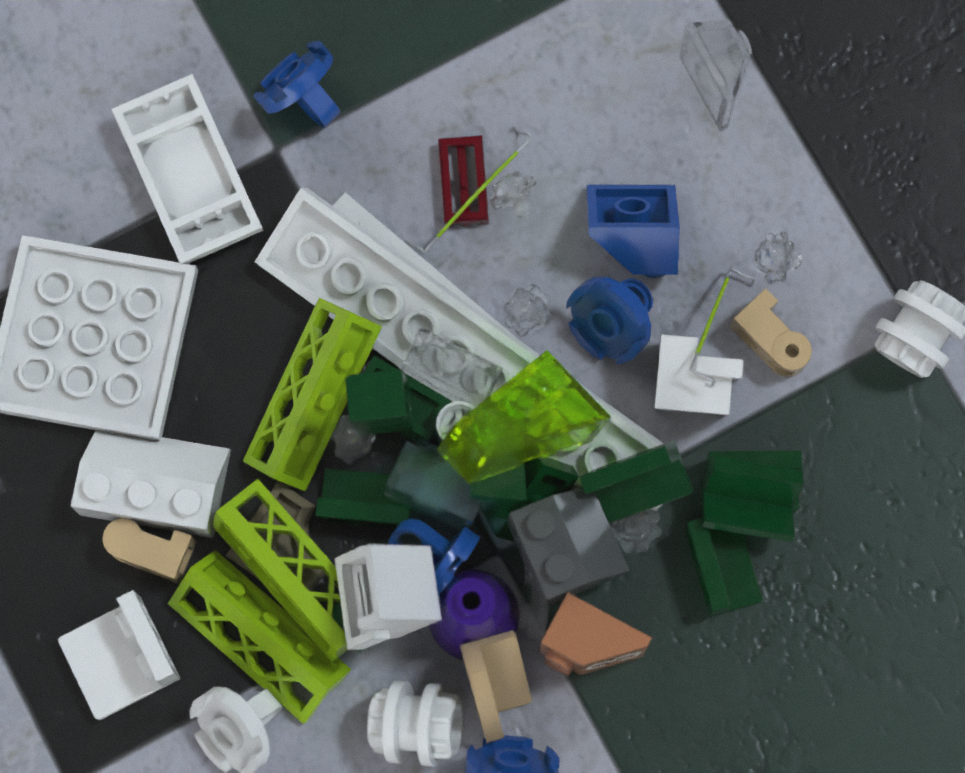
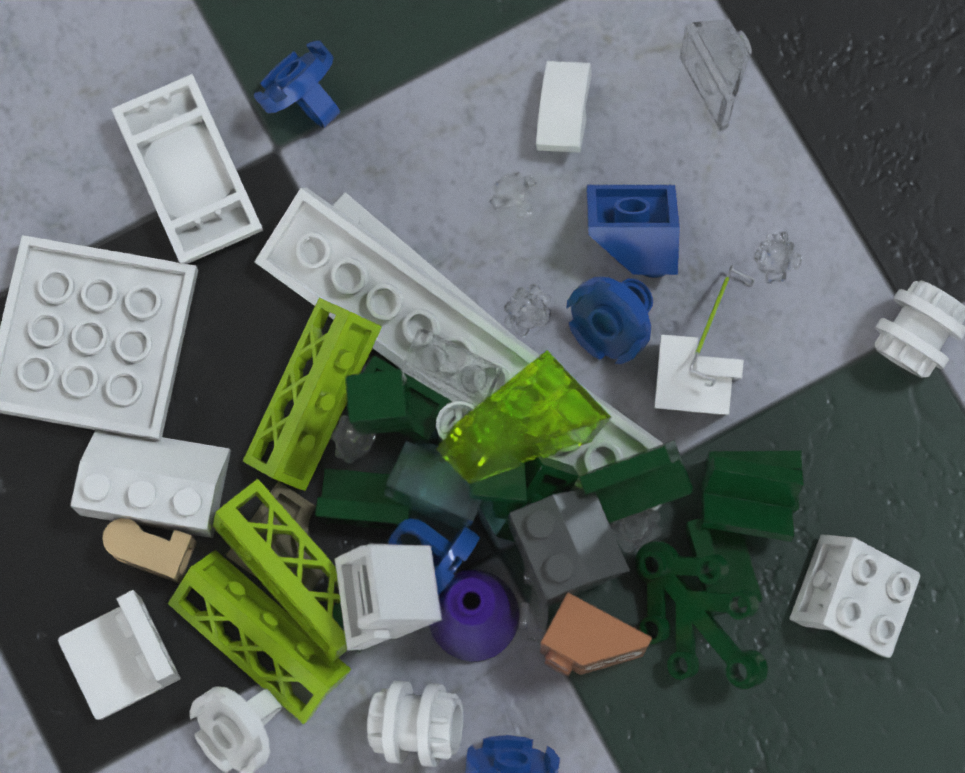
(460, 143): dark red tile -> none
(476, 193): lime piece -> none
(496, 679): tan panel -> none
(563, 106): none -> white slope
(693, 612): none -> dark green plant
(770, 338): tan leg -> none
(856, 593): none -> white bracket

